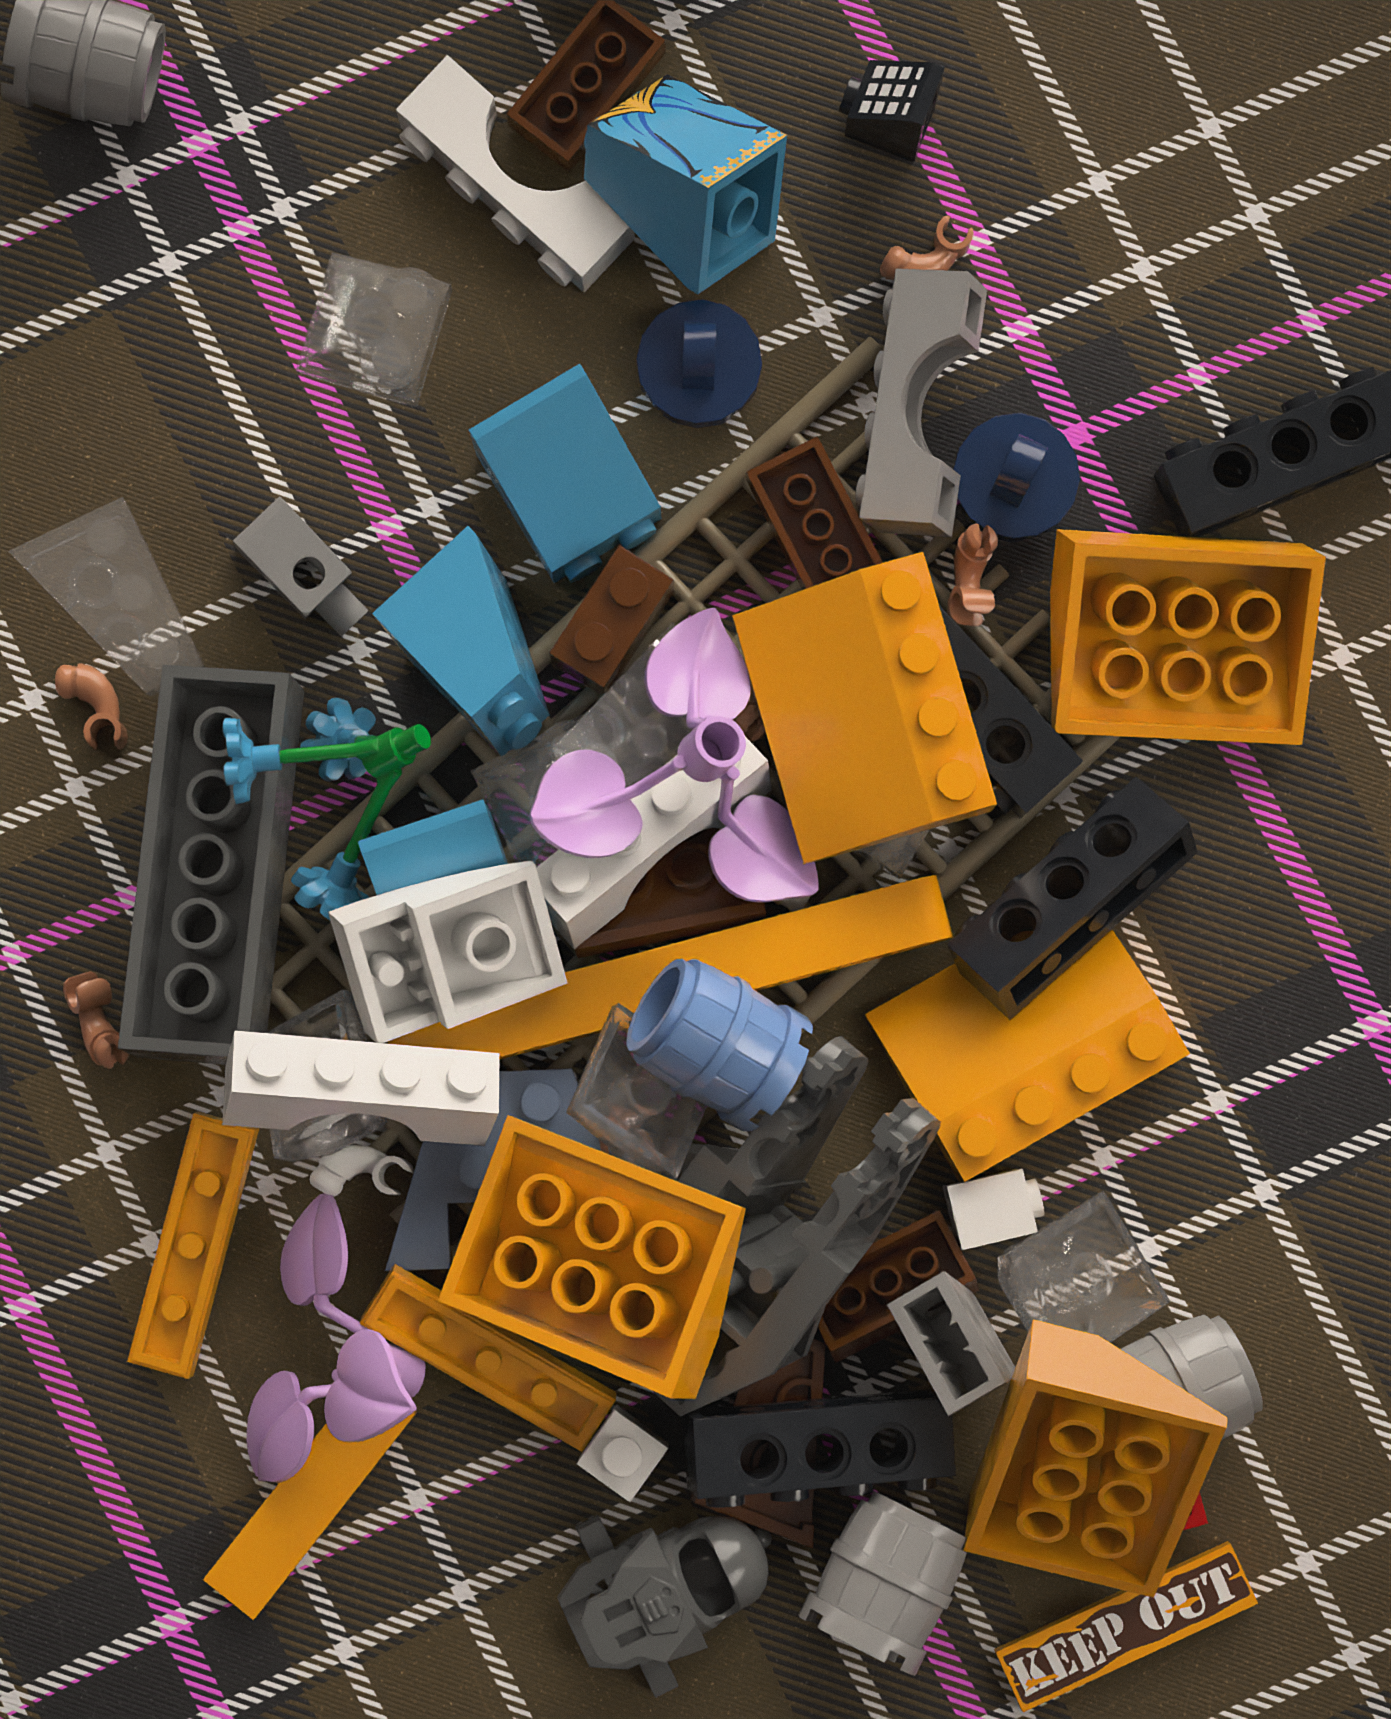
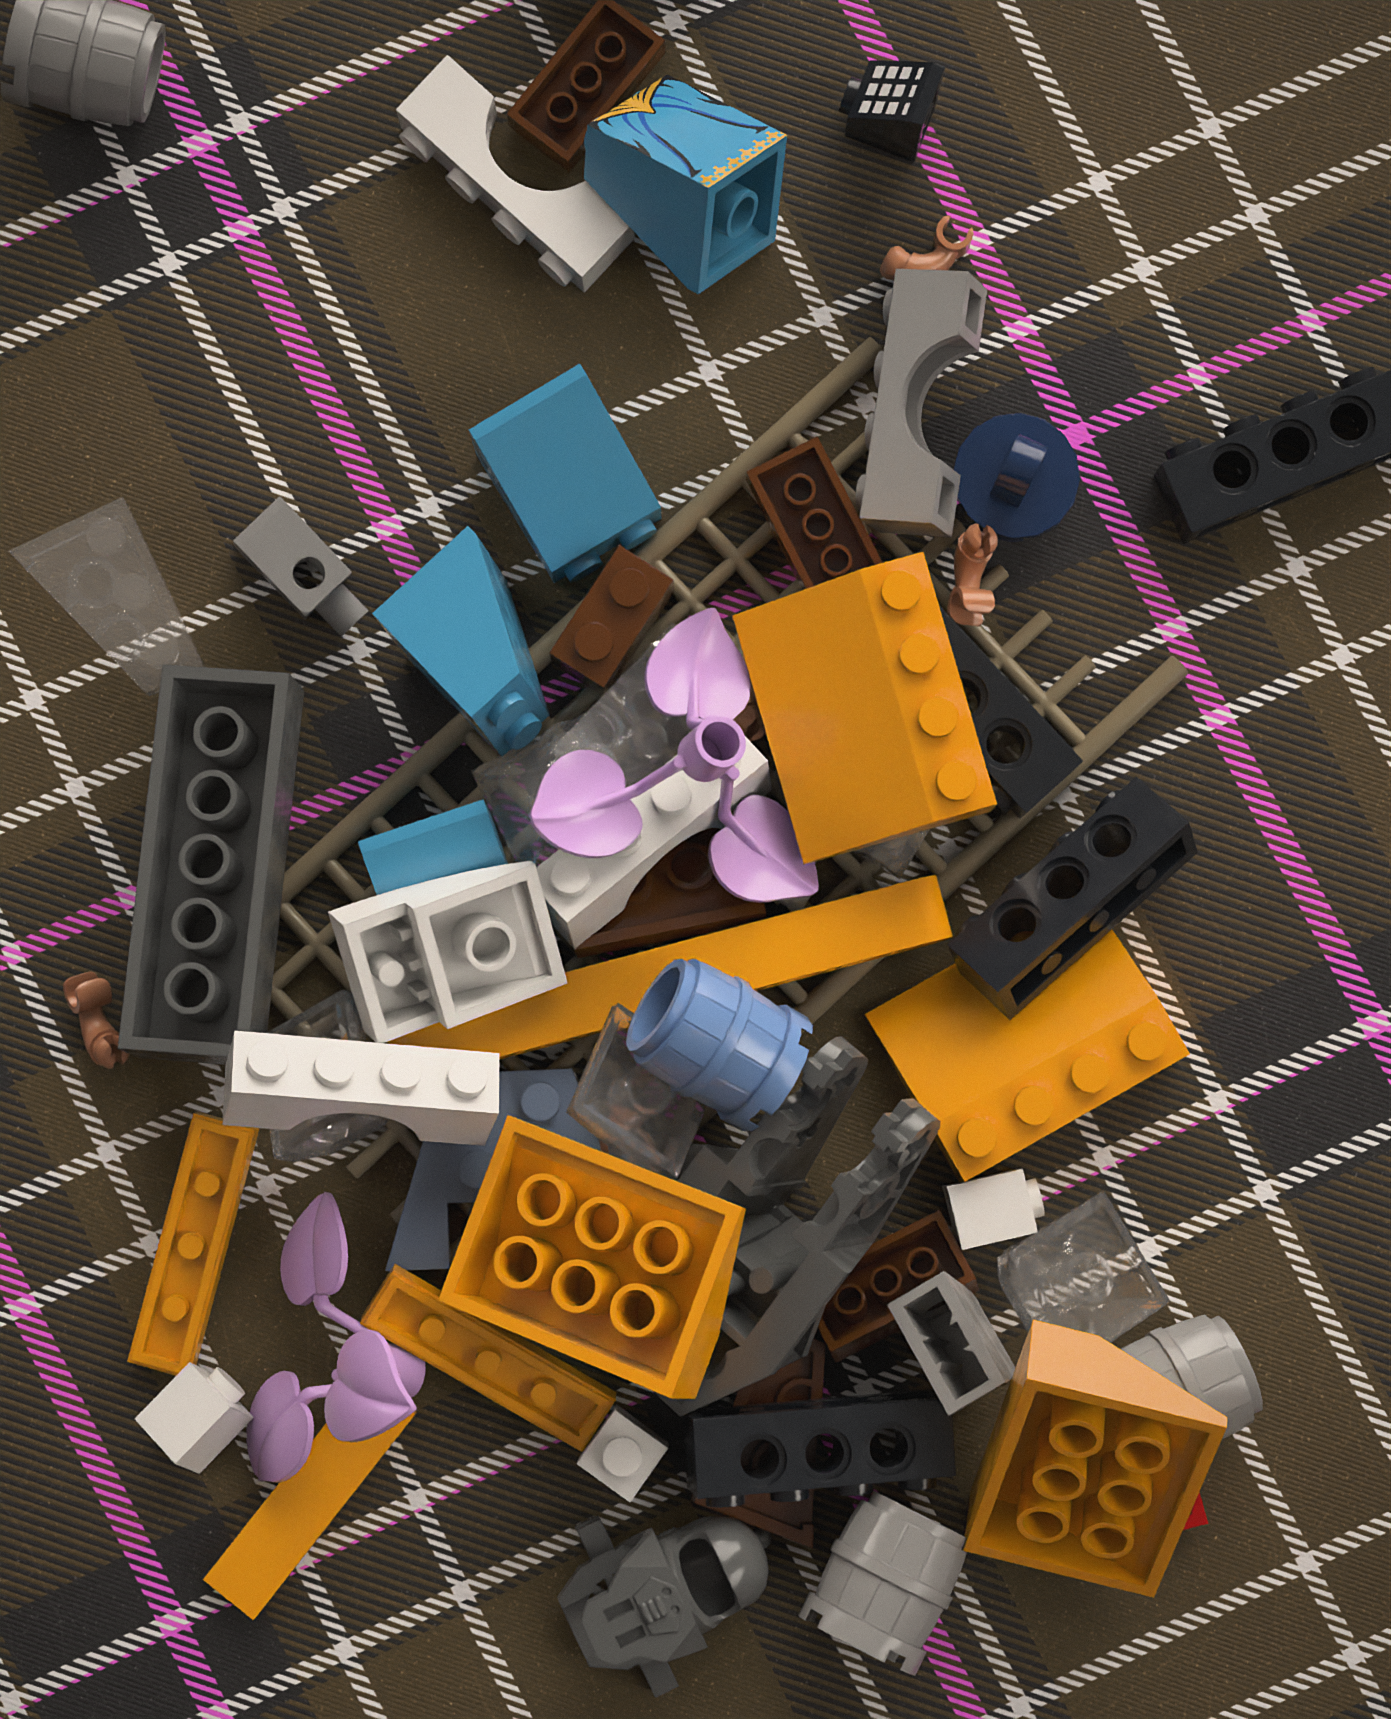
(94, 688): nougat arm -> none
(195, 1416): none -> white brick
(344, 748): dark azure plant -> none
(351, 1161): white arm -> none
(375, 328): clear slope -> none
(699, 363): dark blue tile -> none
(1125, 1627): tile -> none
(1182, 636): light orange slope -> none

